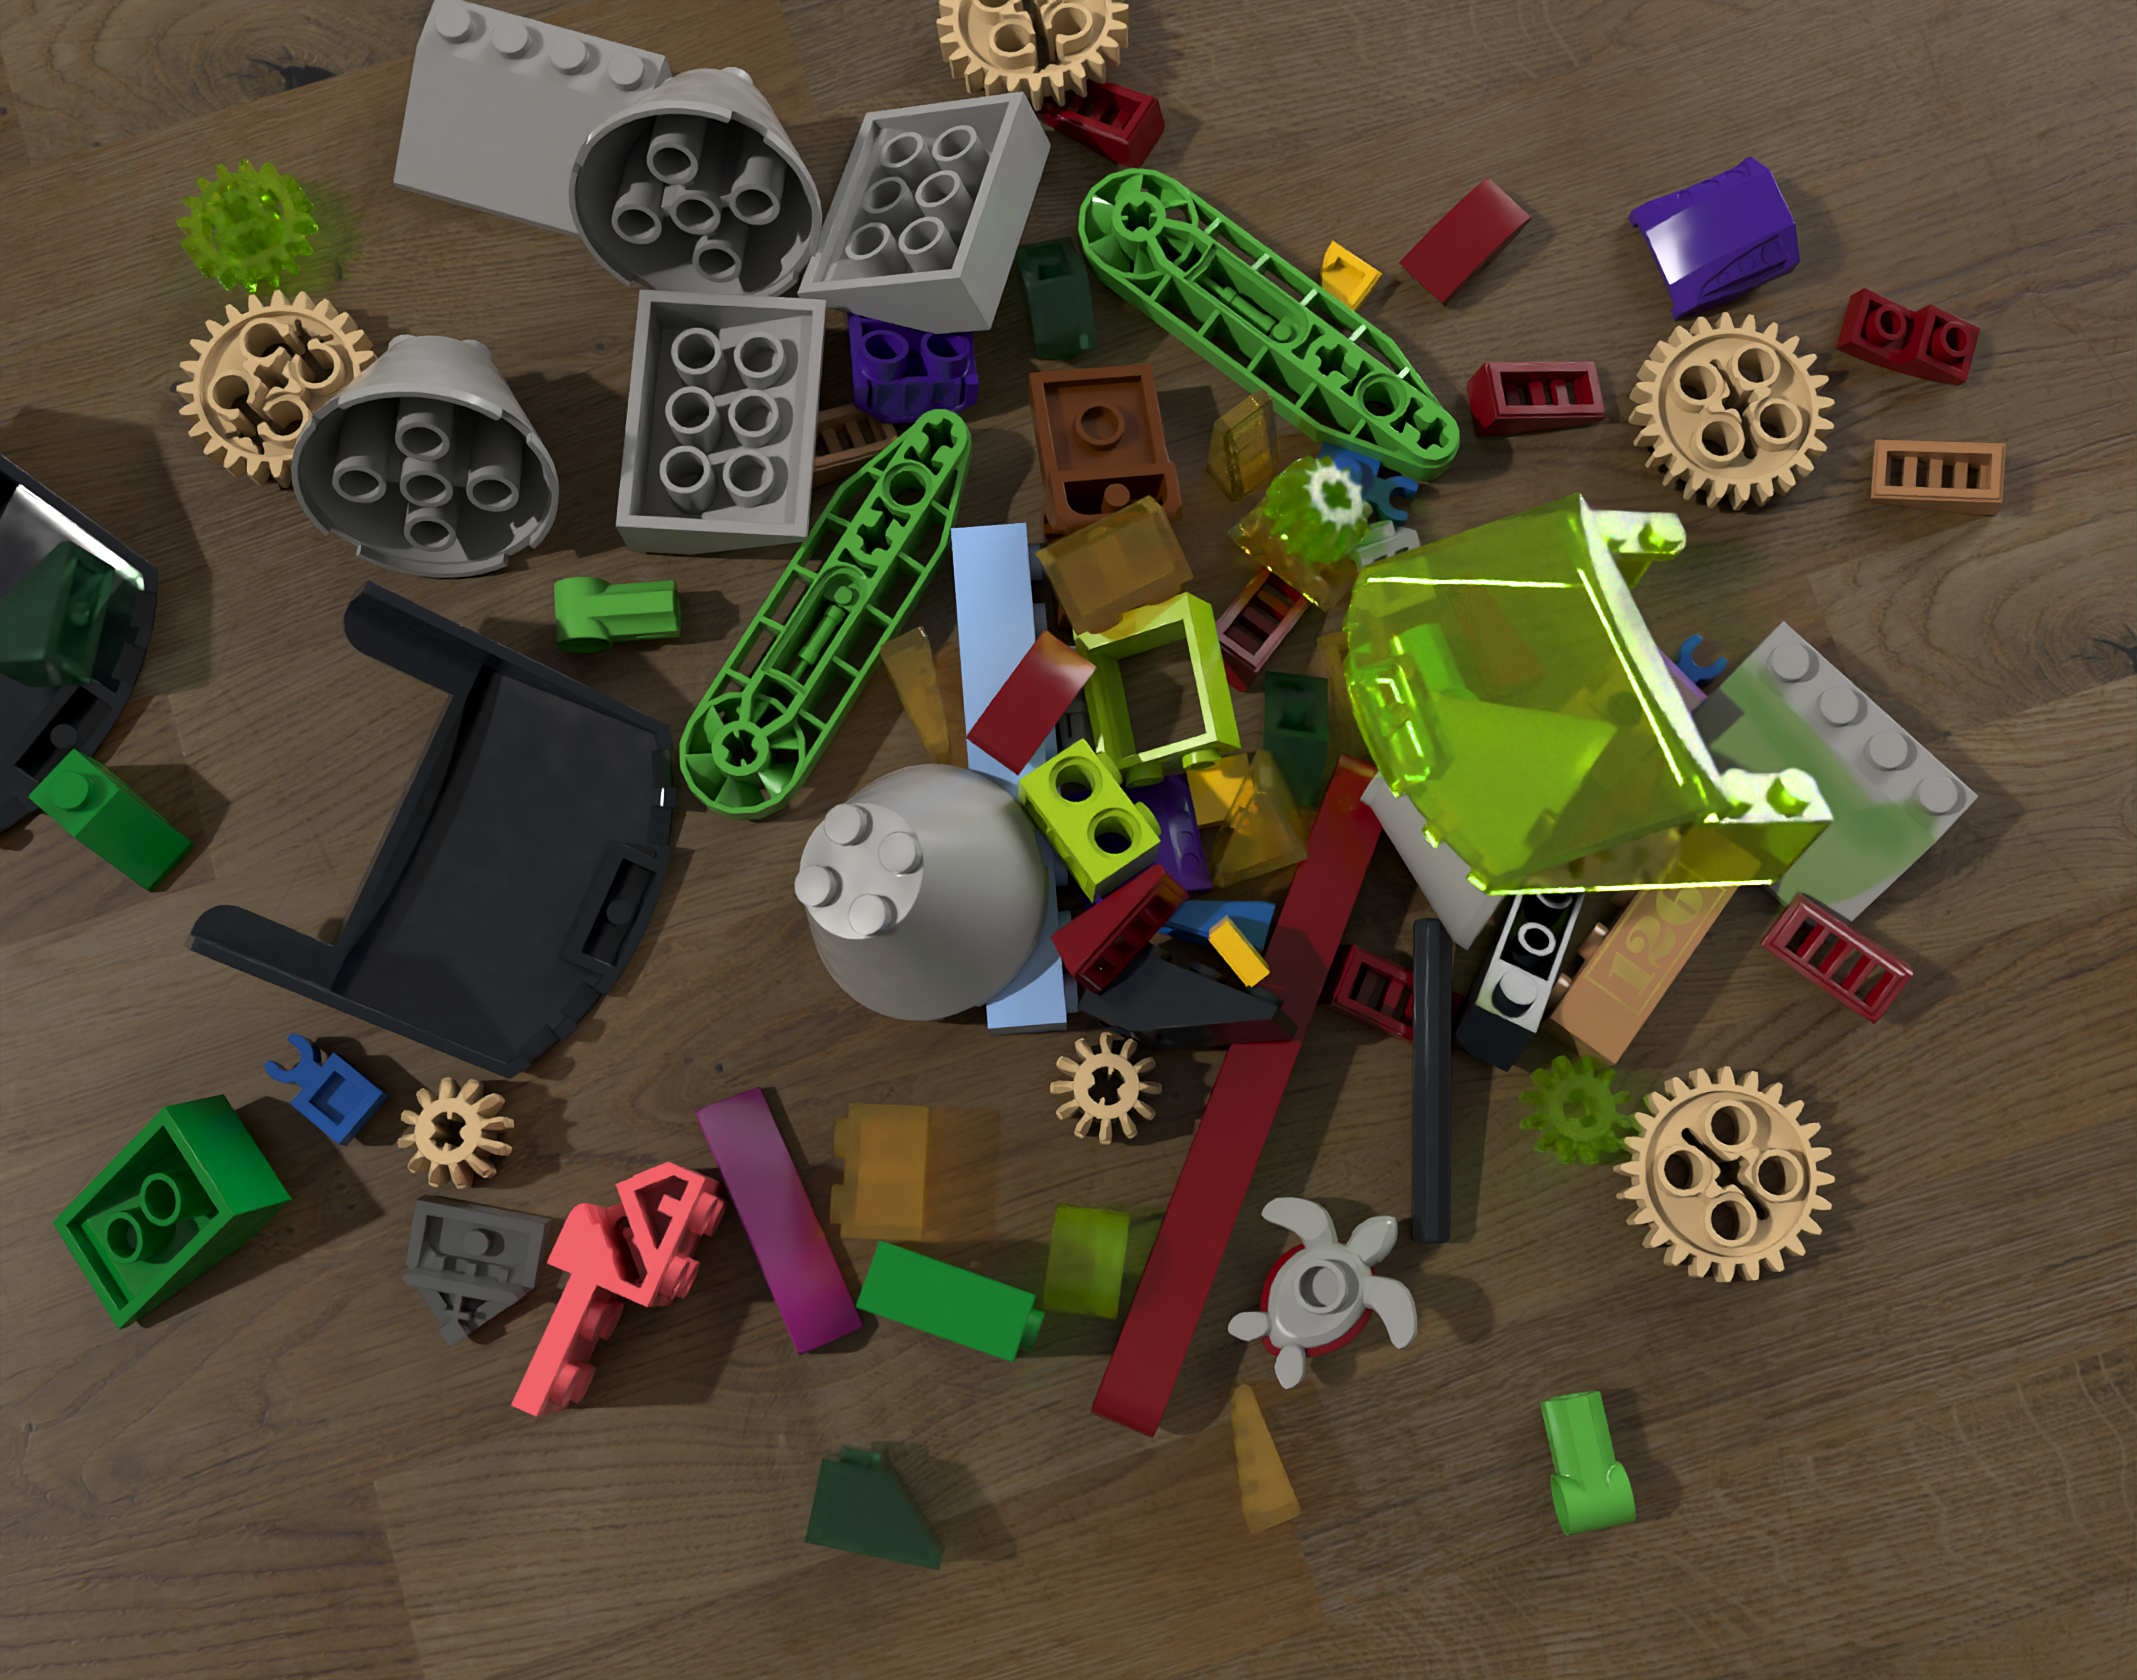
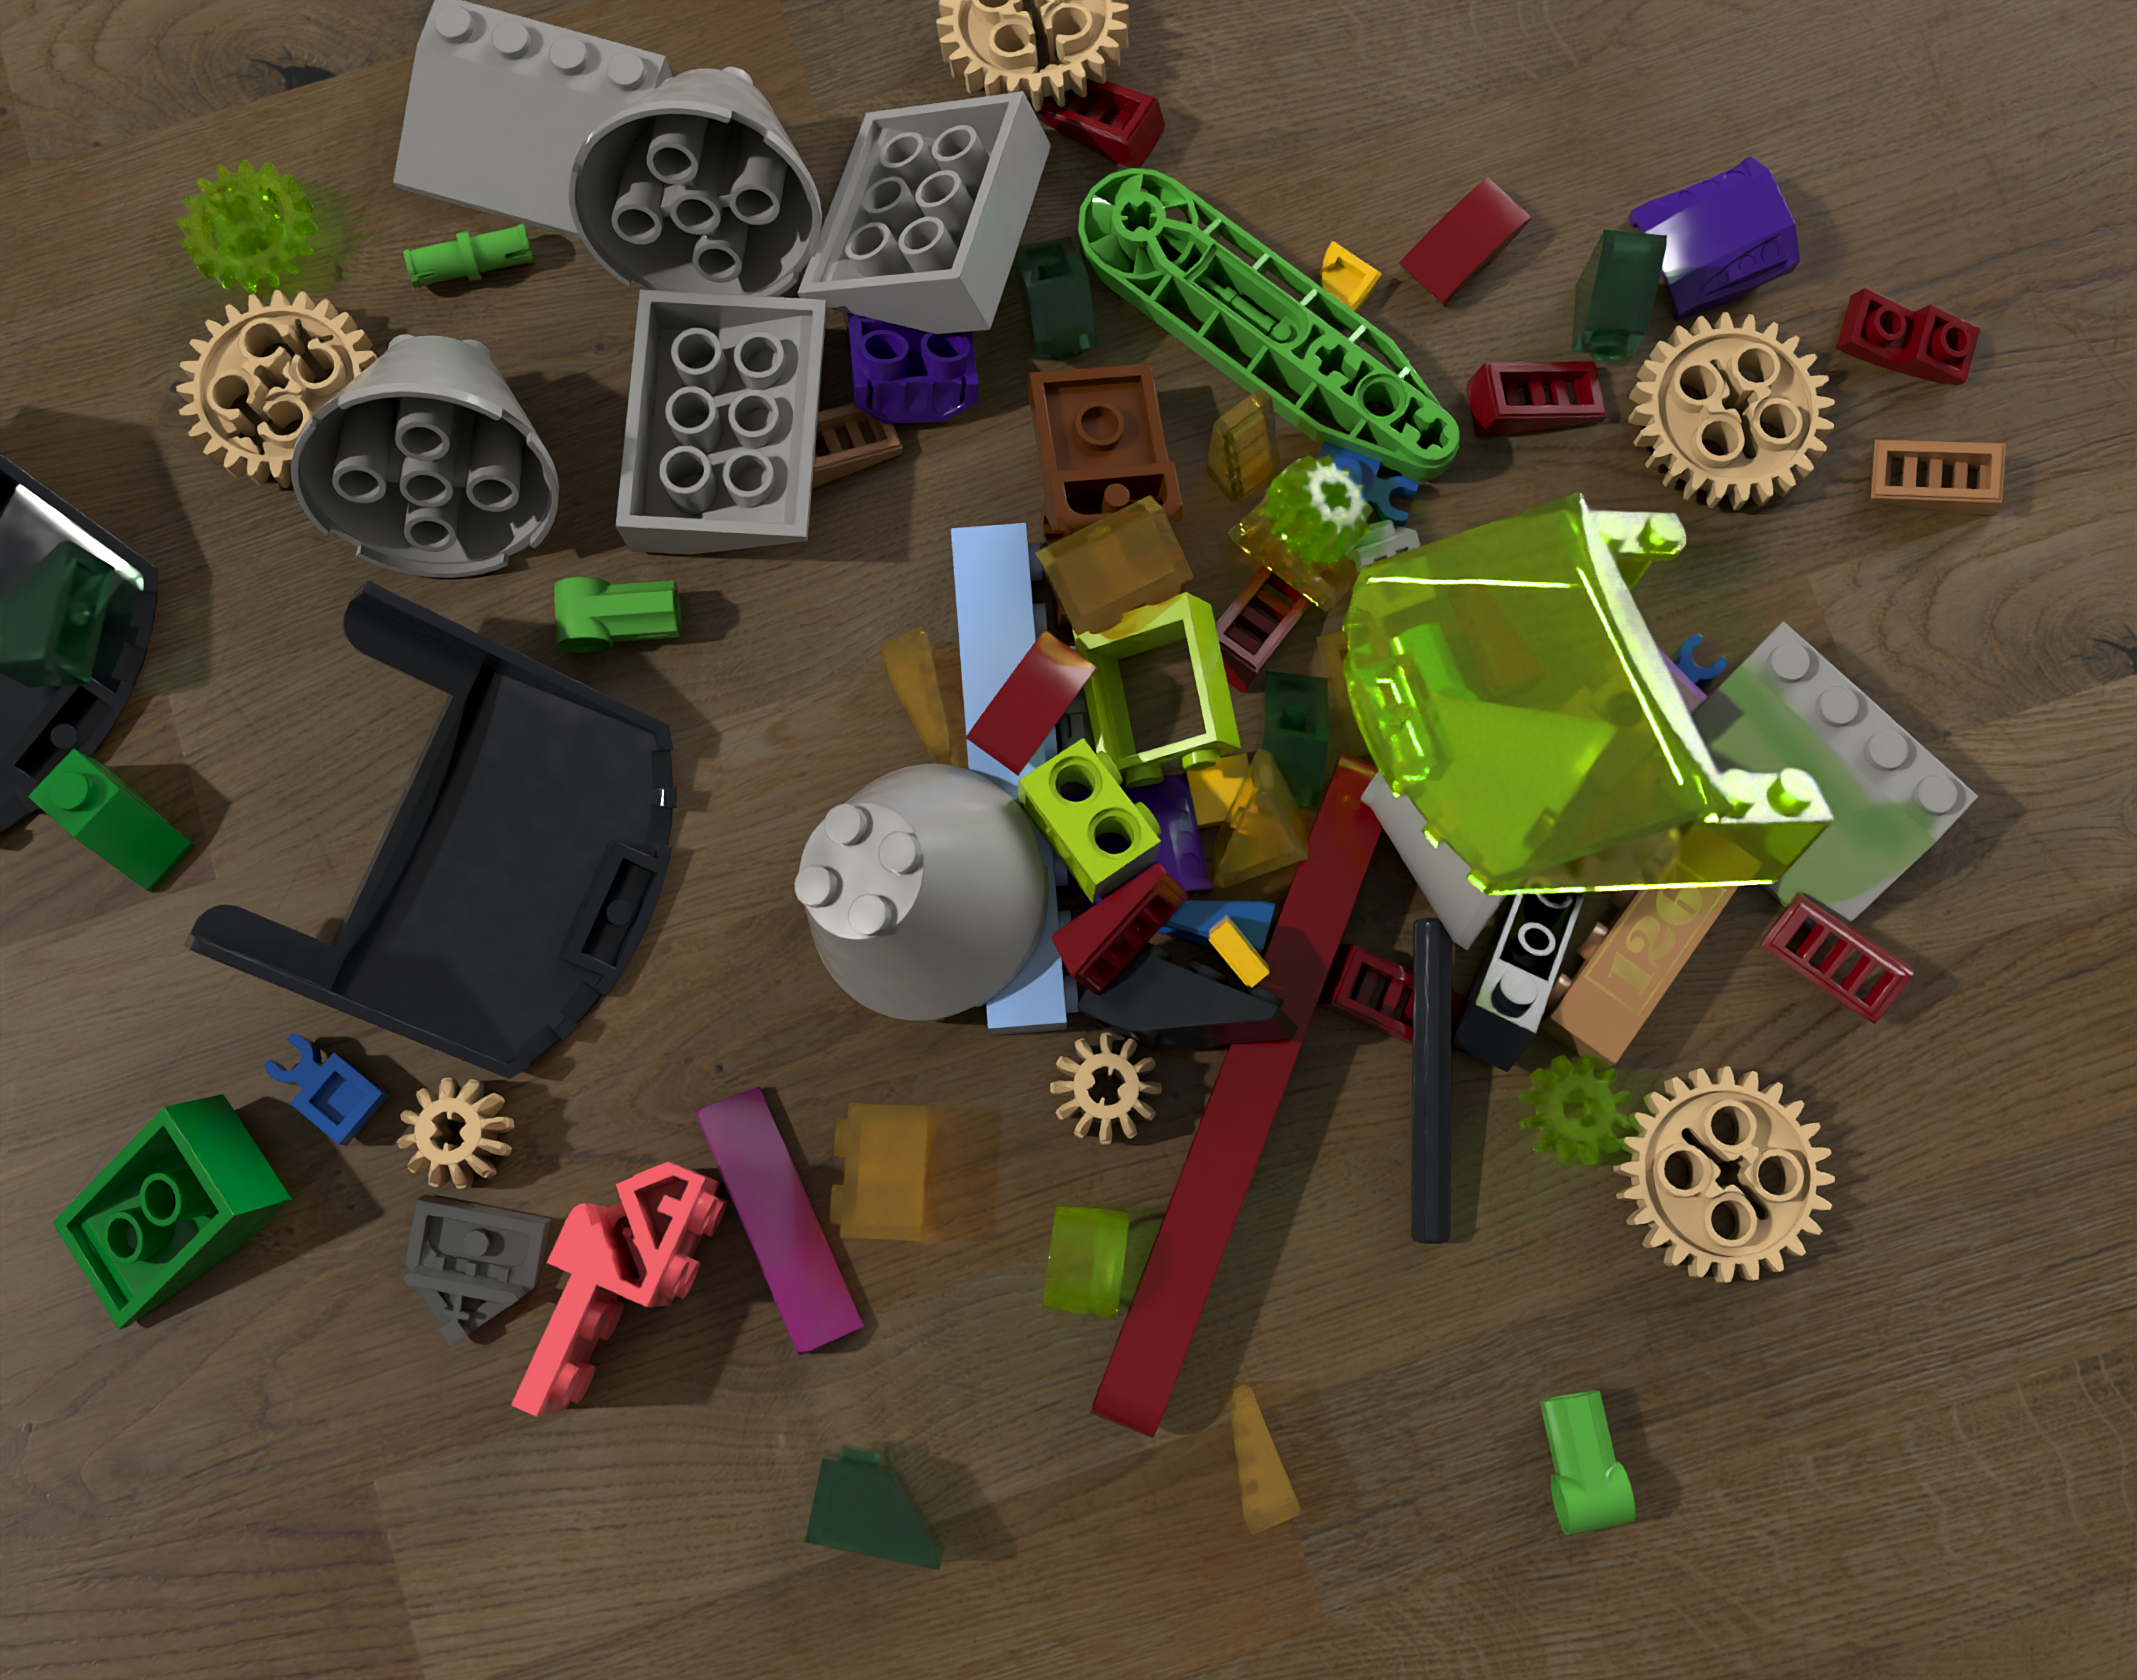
(468, 256): none -> bright green pin
(853, 585): bright green beam -> none
(950, 1302): green window -> none
(1325, 1289): light grey animal -> none
(1617, 294): none -> clear green slope

